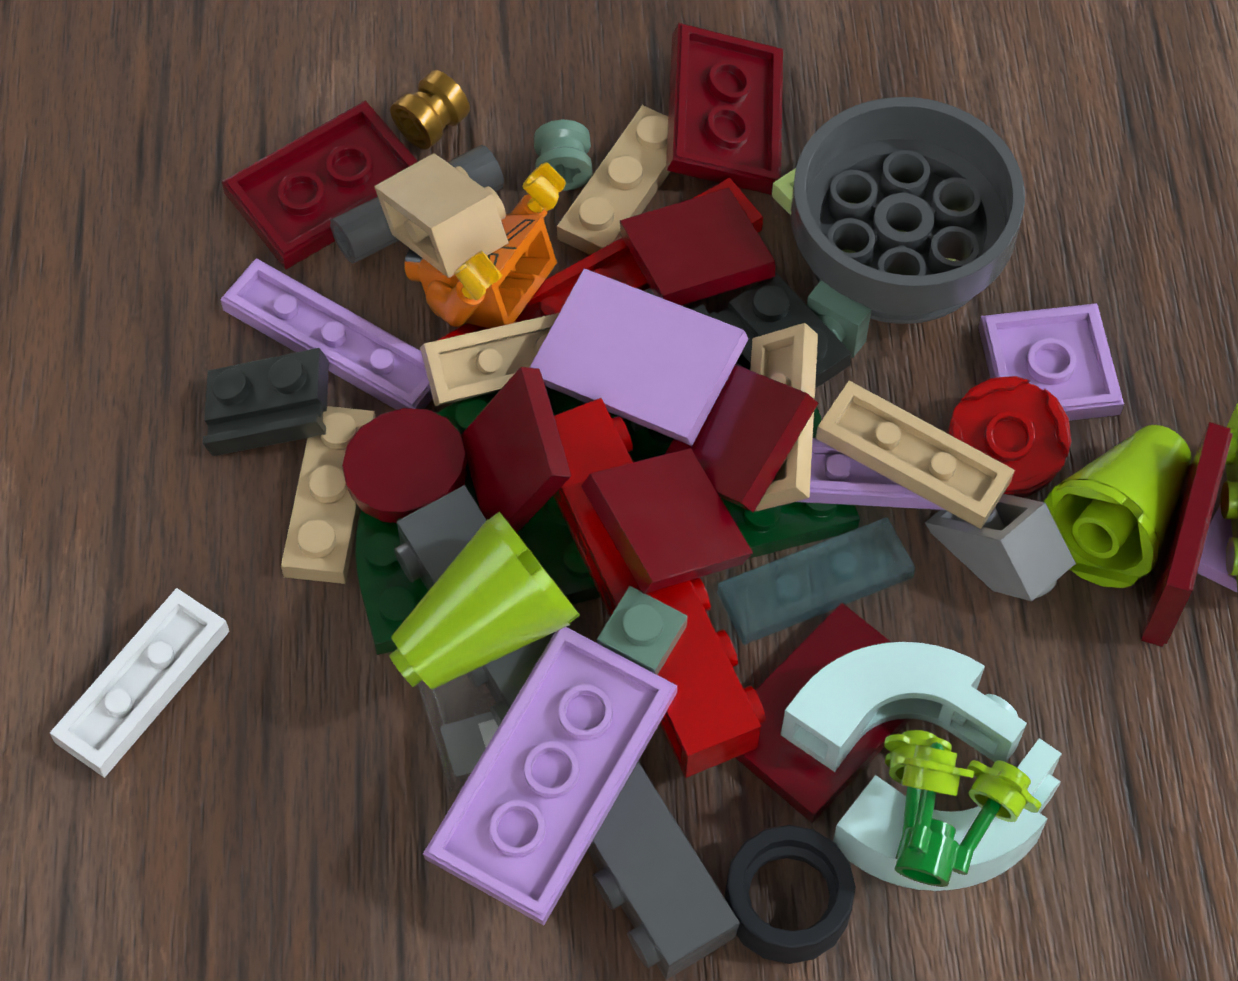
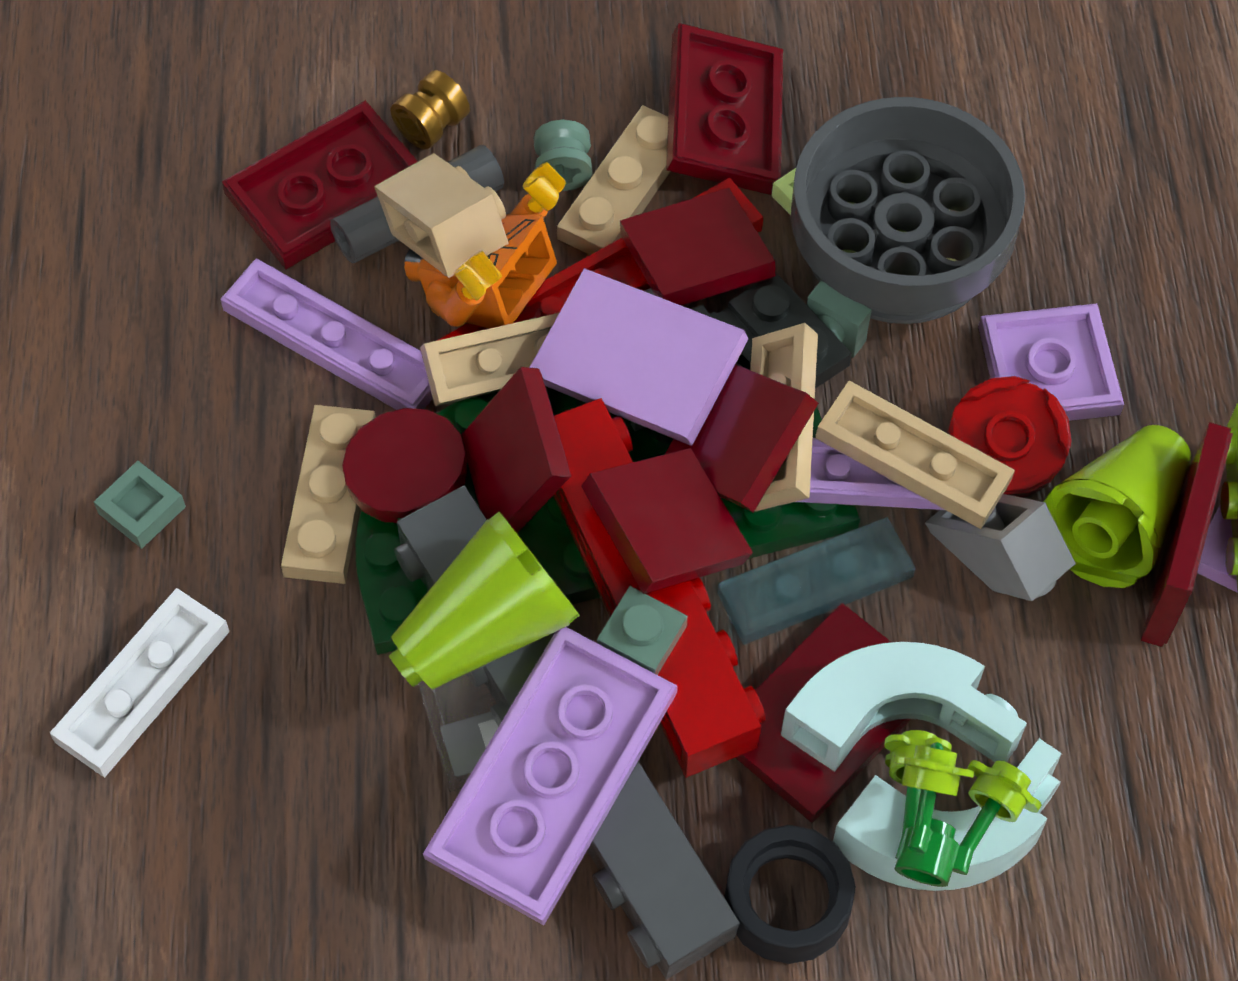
(139, 504): none -> sand green plate
(266, 402): pearl dark grey plate -> none

